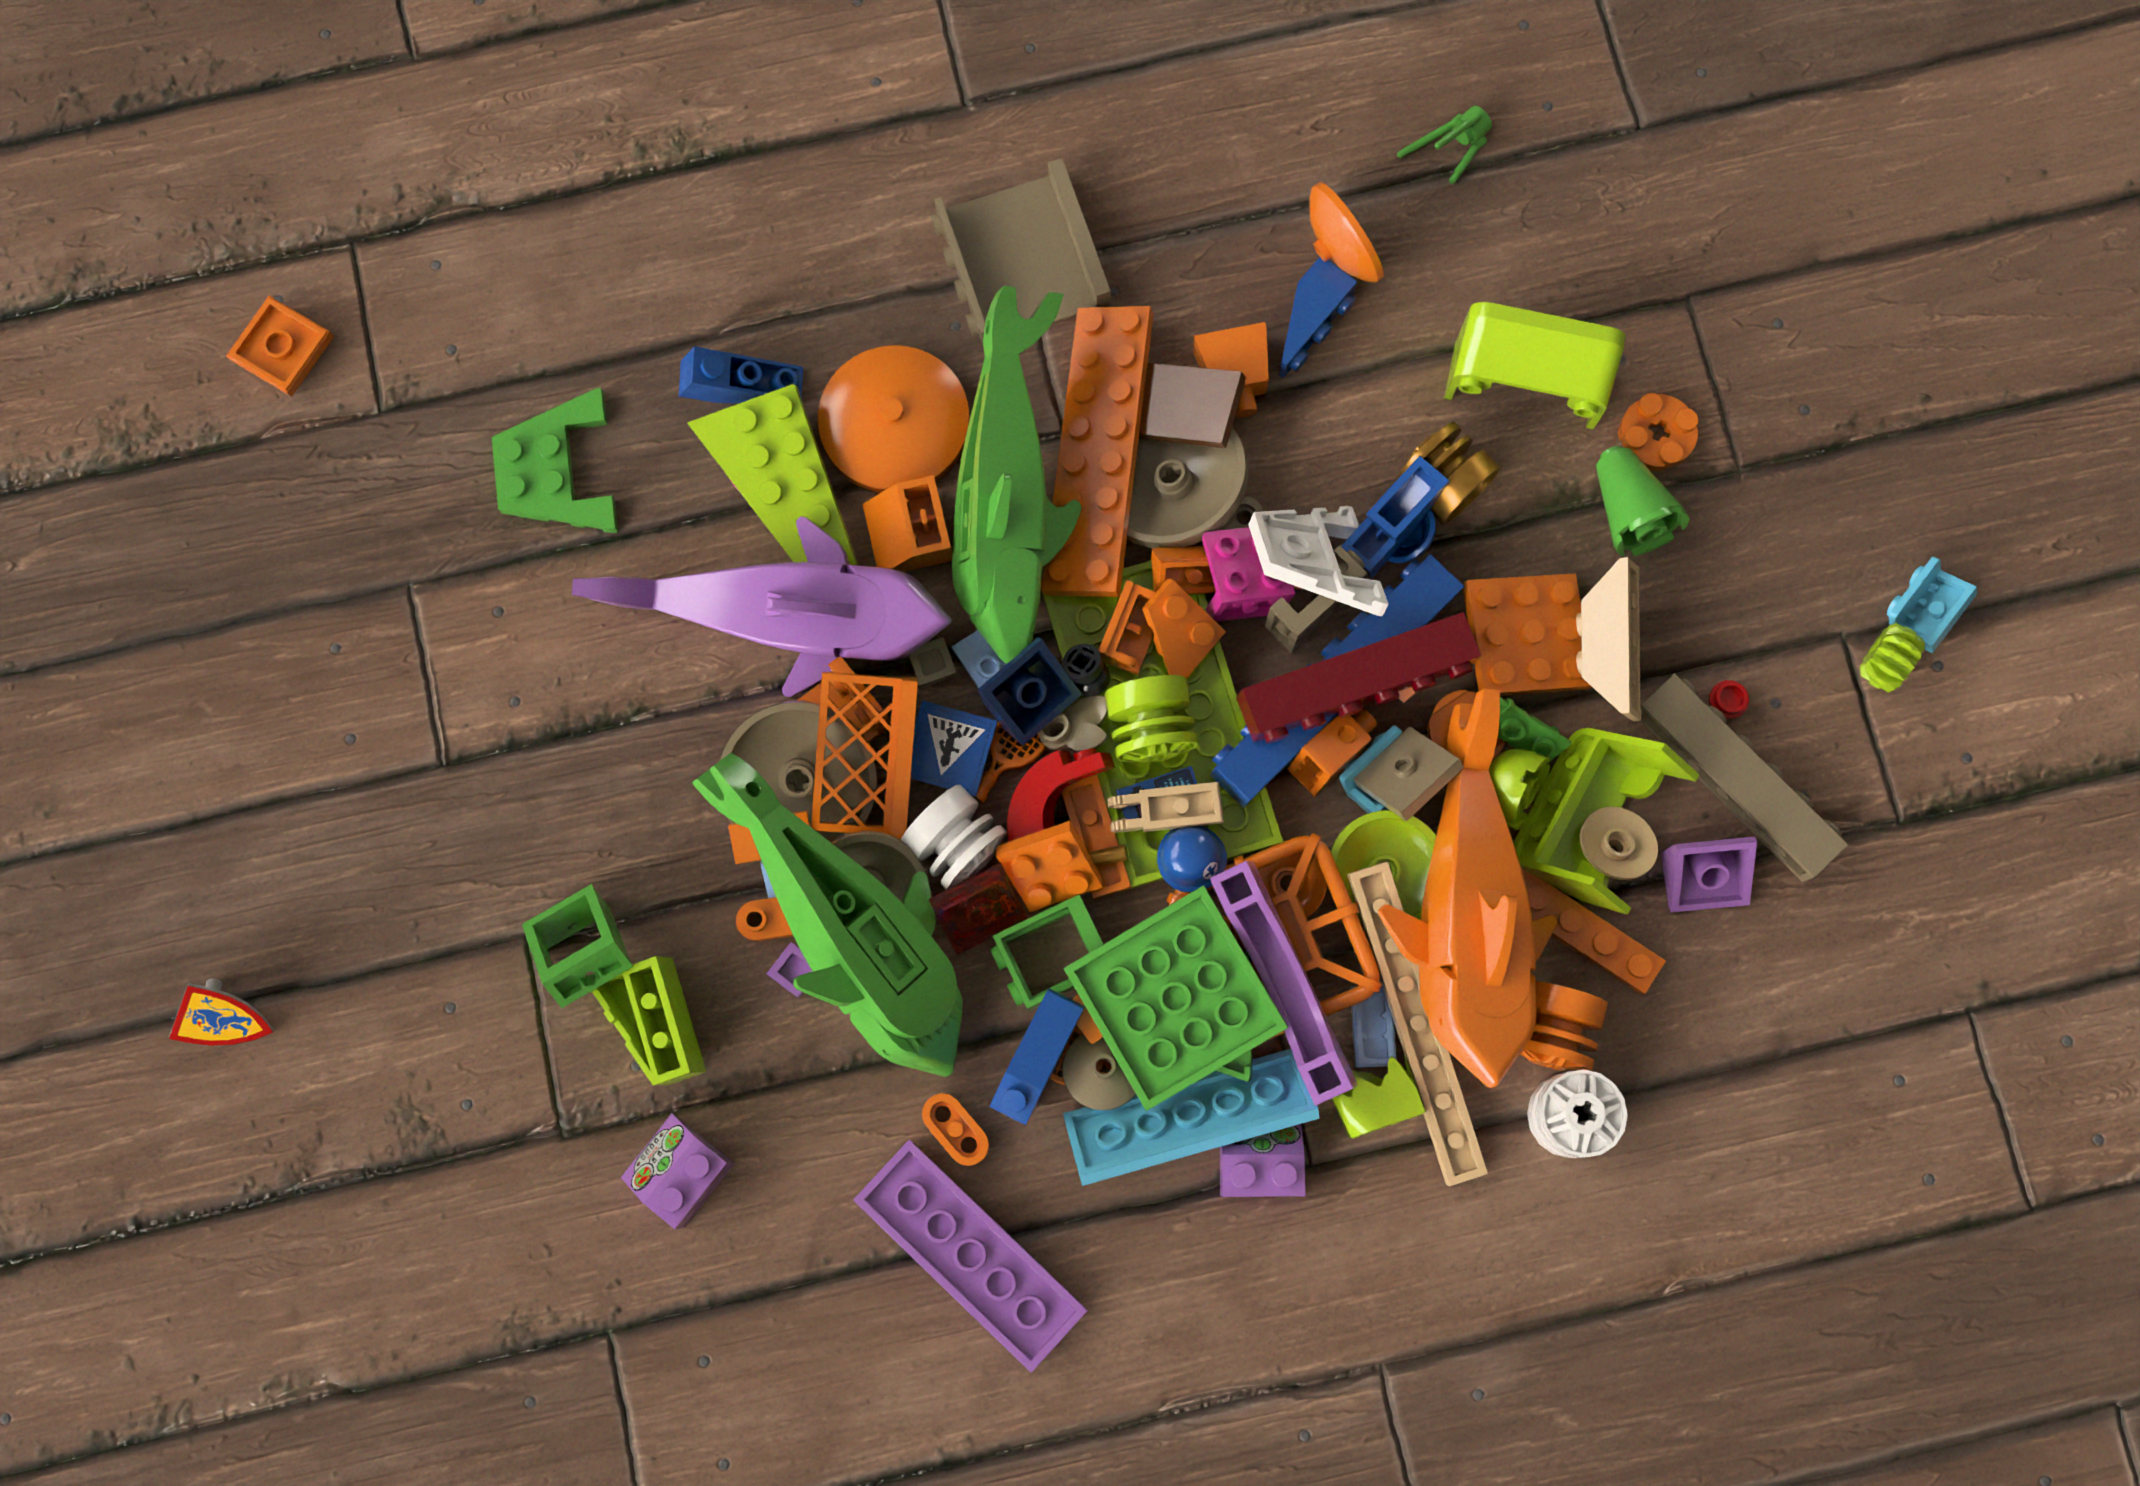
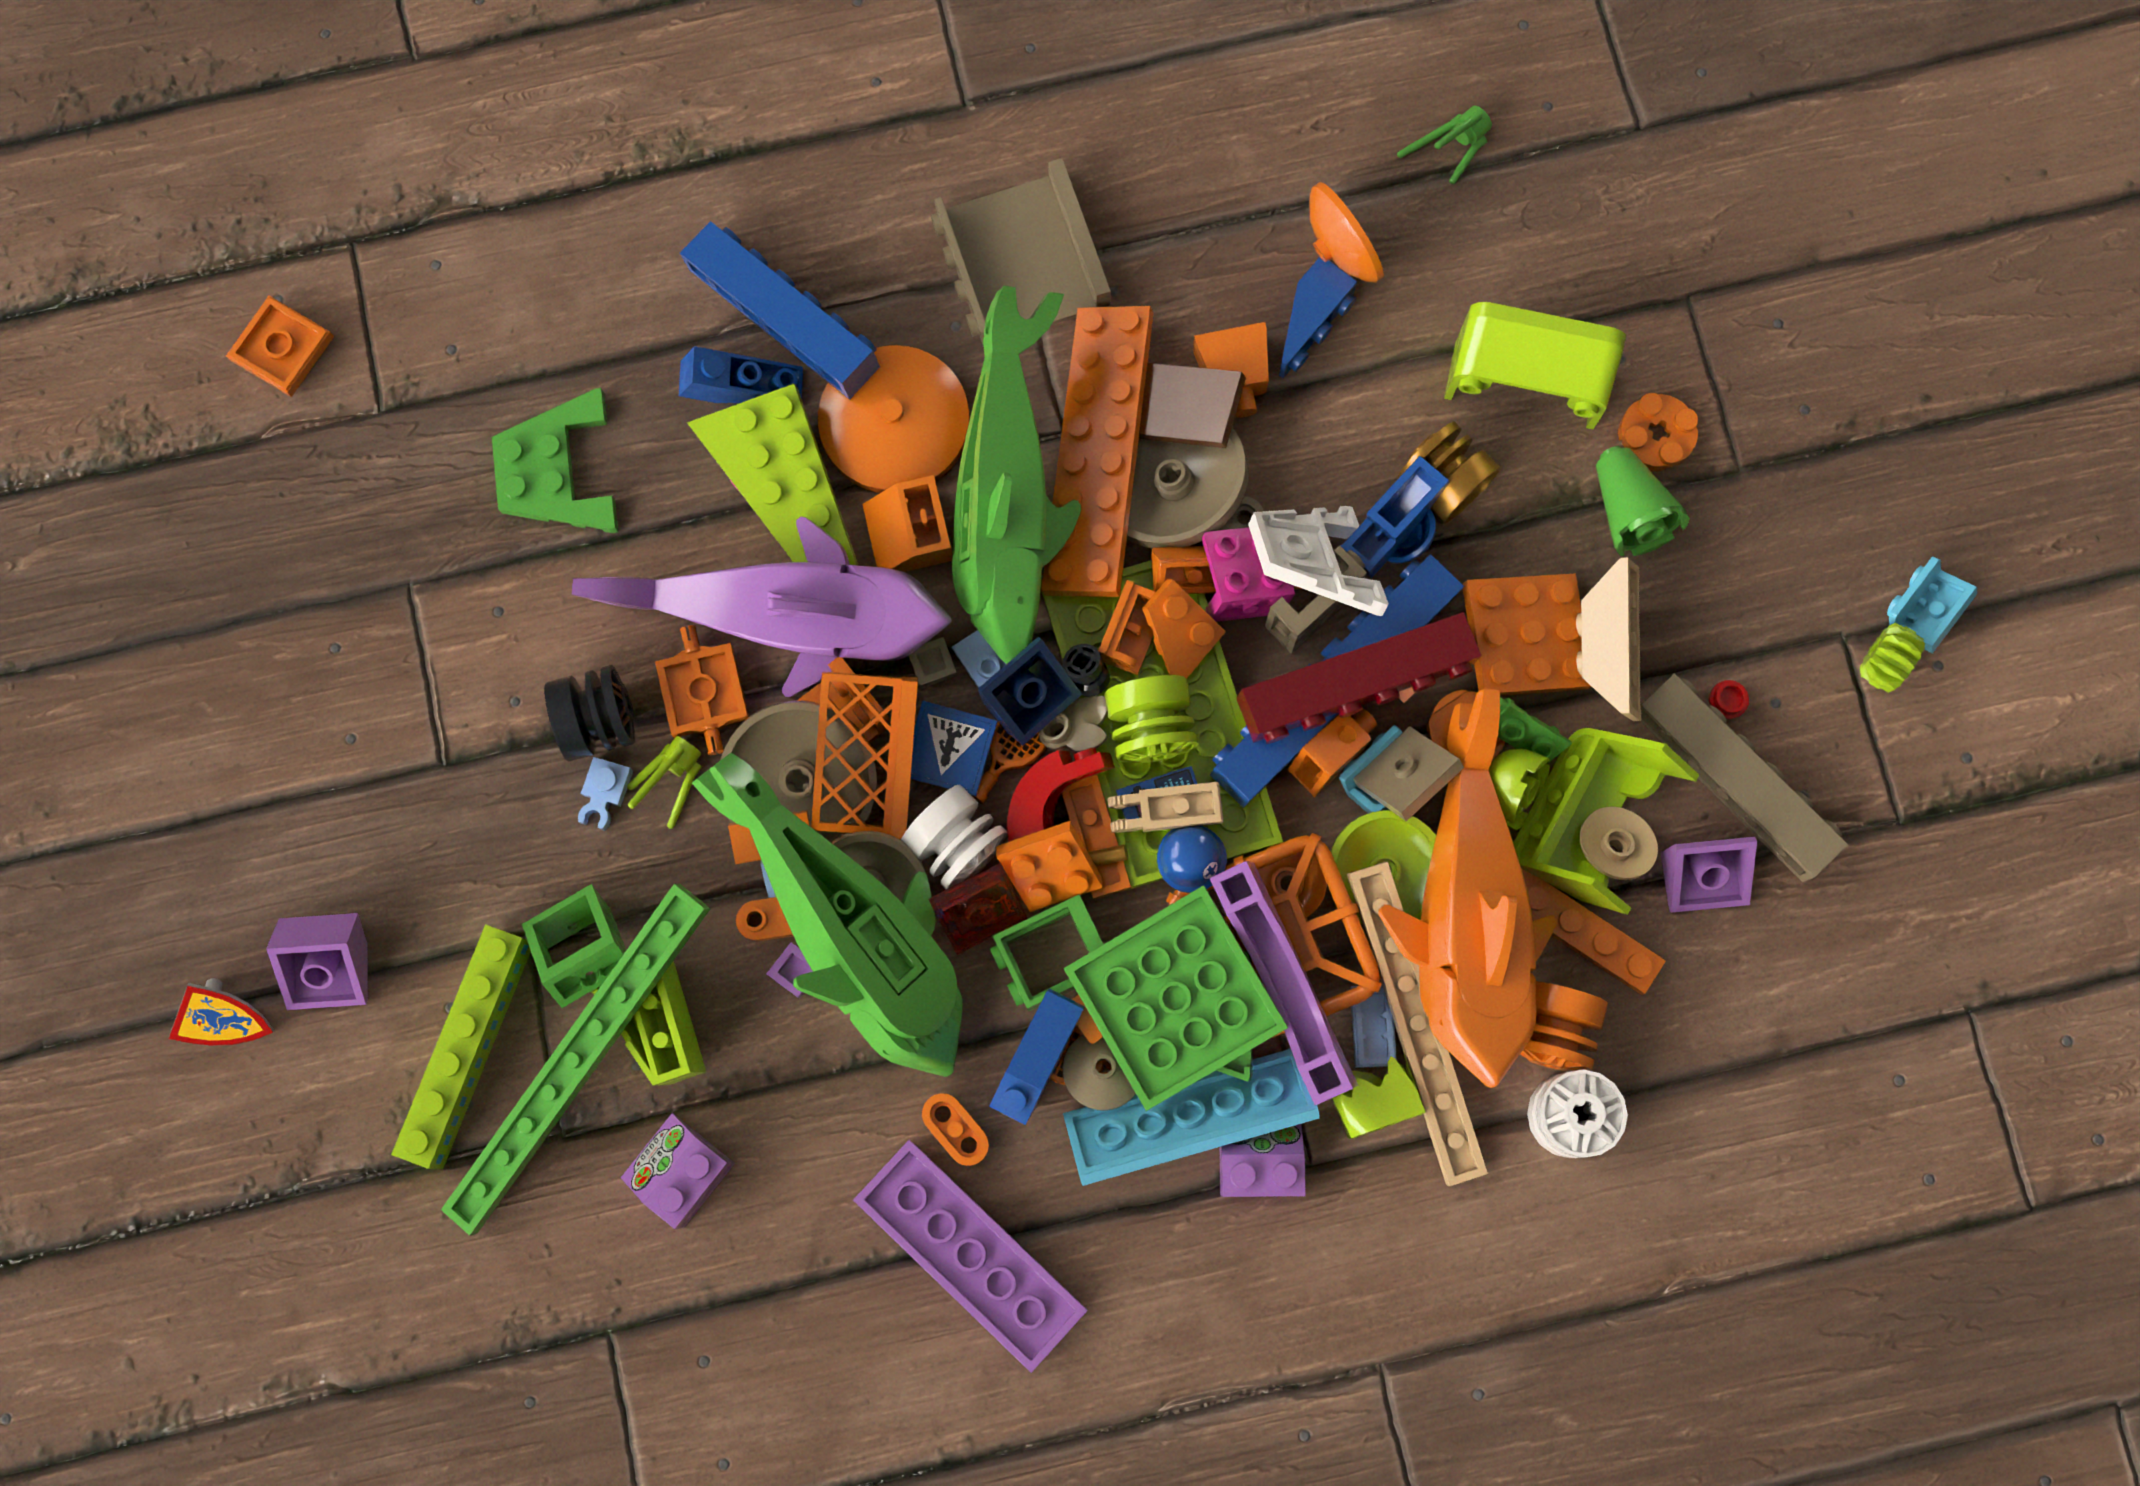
(320, 961): none -> medium lavender slope
(462, 1049): none -> lime brick
(575, 1059): none -> bright green plate
(580, 715): none -> black wheel
(605, 785): none -> light blue plate
(677, 758): none -> lime plant
(702, 690): none -> orange plate
(780, 309): none -> blue brick

